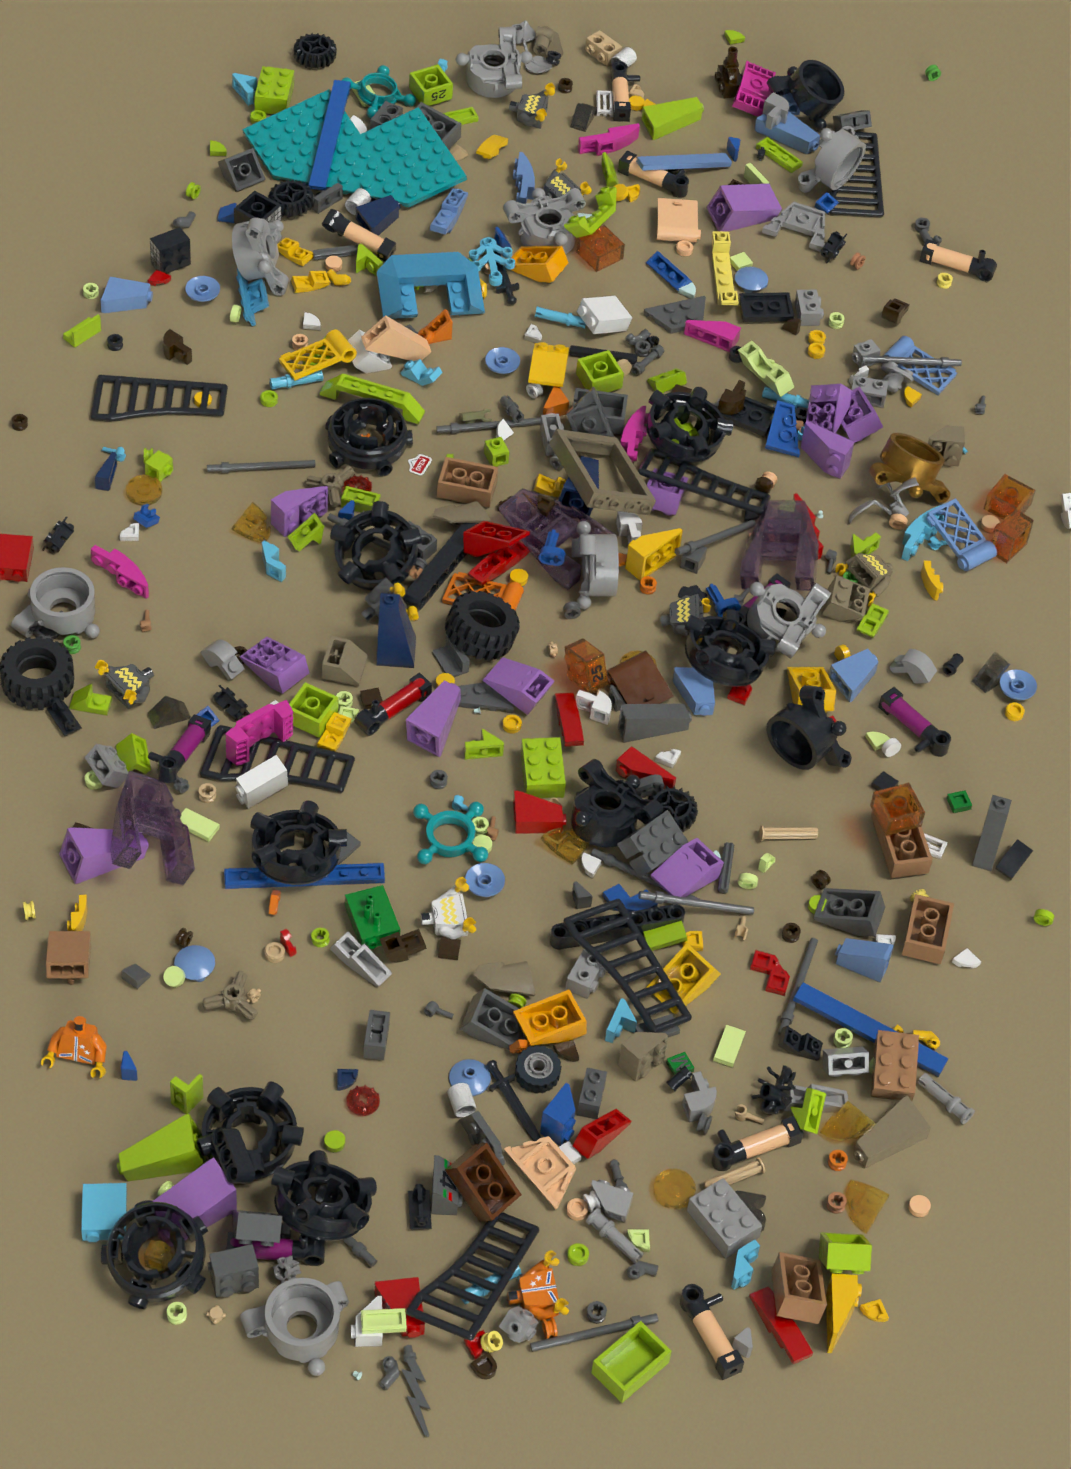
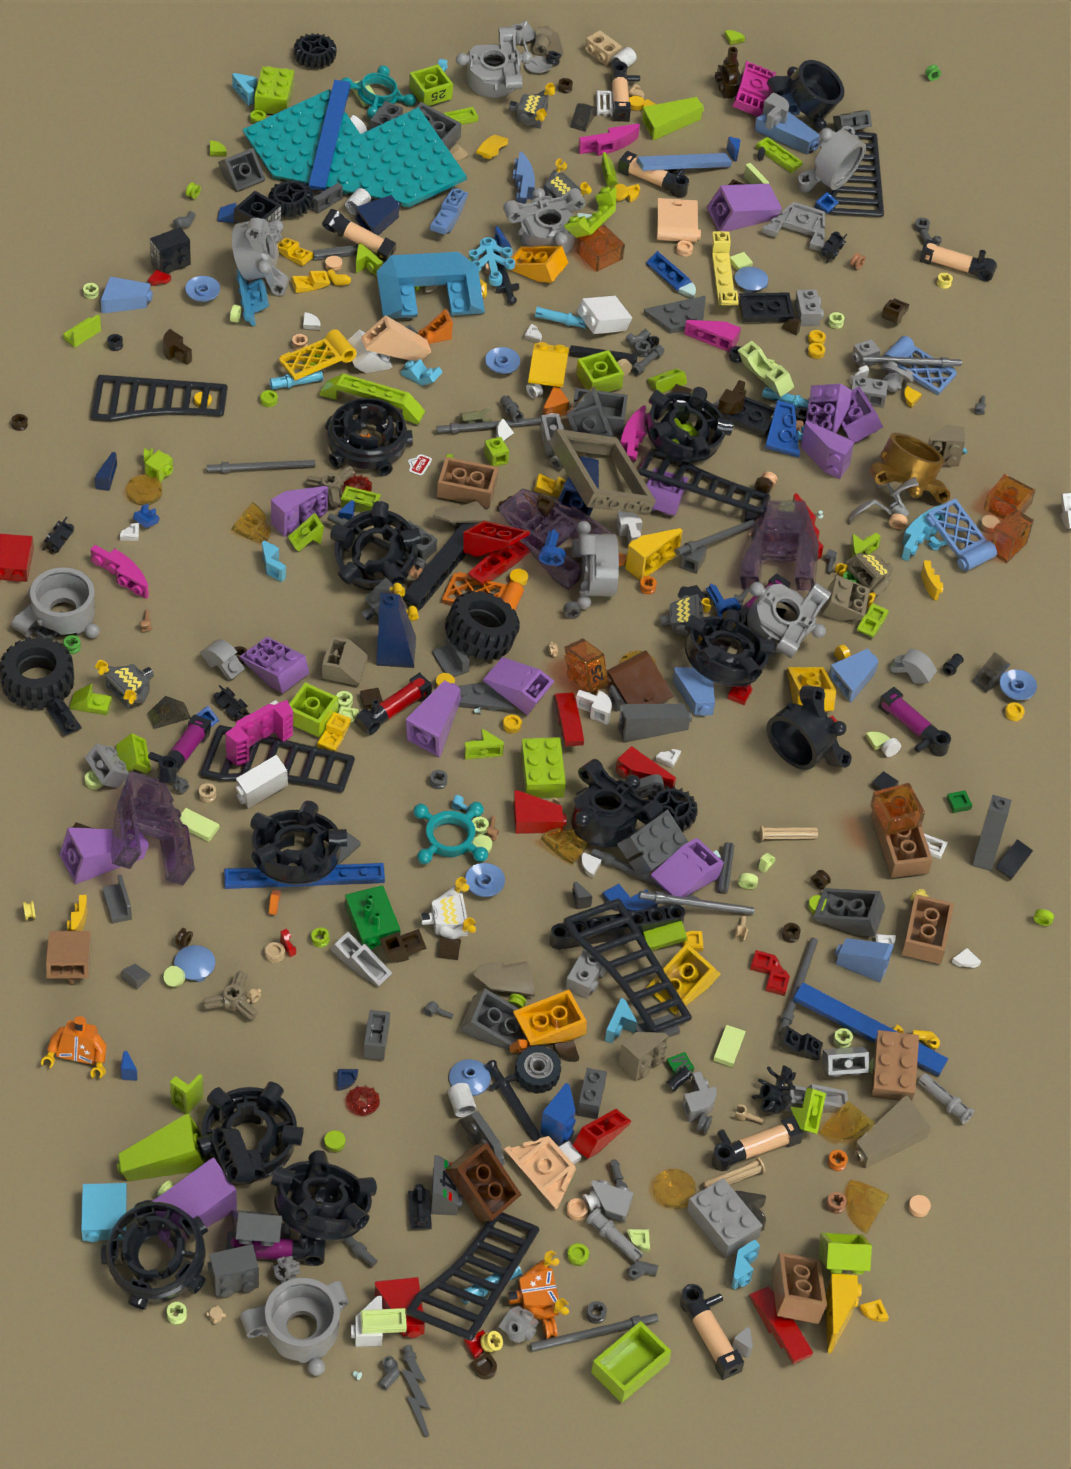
(117, 901): none -> dark grey panel
(120, 452): medium azure hand -> none
(160, 1252): clear yellow brick -> none

